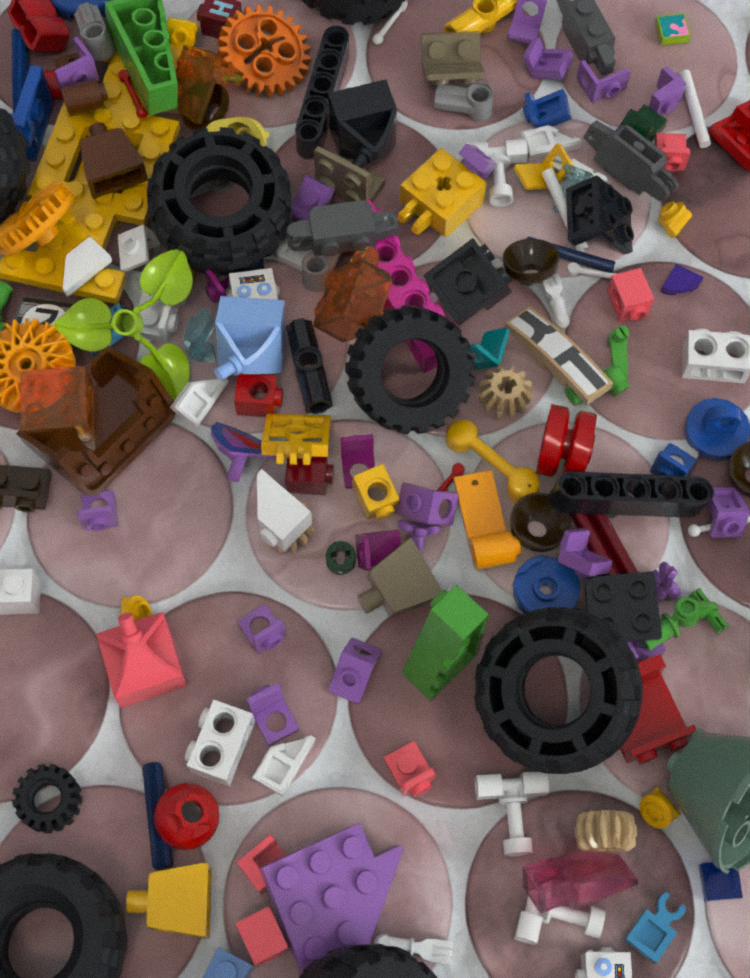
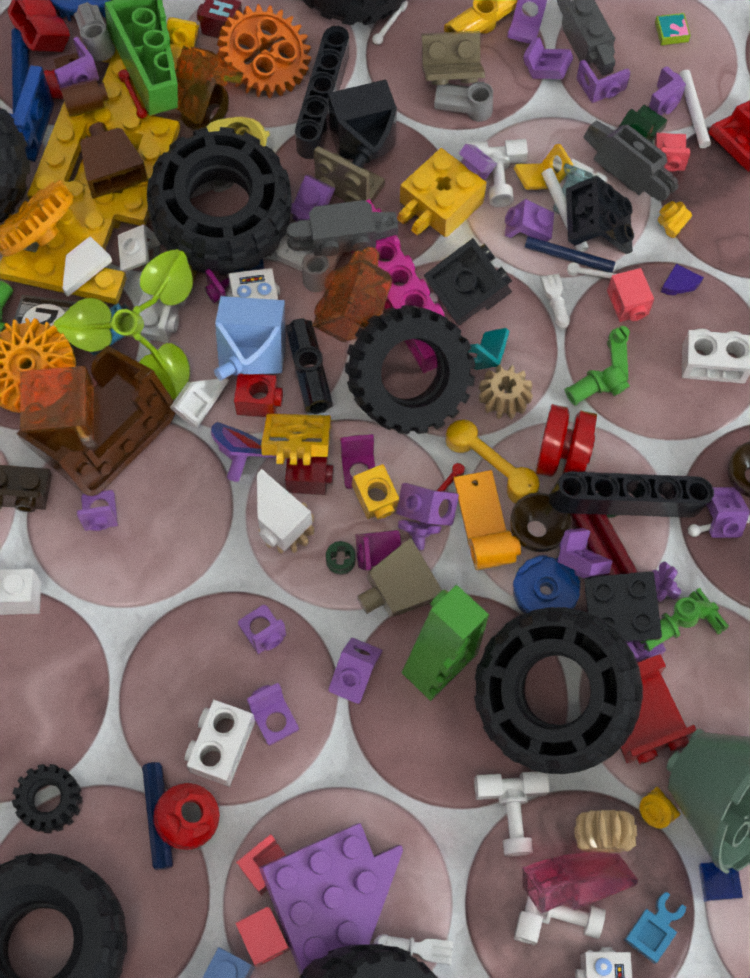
(136, 606): yellow plate -> none
(141, 659): coral piece -> none
(176, 900): yellow torso -> none
(196, 336): clear light blue bracket -> none
(283, 764): white tile -> none
(410, 770): coral bracket -> none
(530, 220): none -> medium lavender bracket
(530, 255): dark brown piece -> none
(543, 139): white tile -> none
(548, 109): blue bracket -> none
(559, 354): slope -> none
(668, 466): blue bracket -> none
(716, 428): blue tile -> none

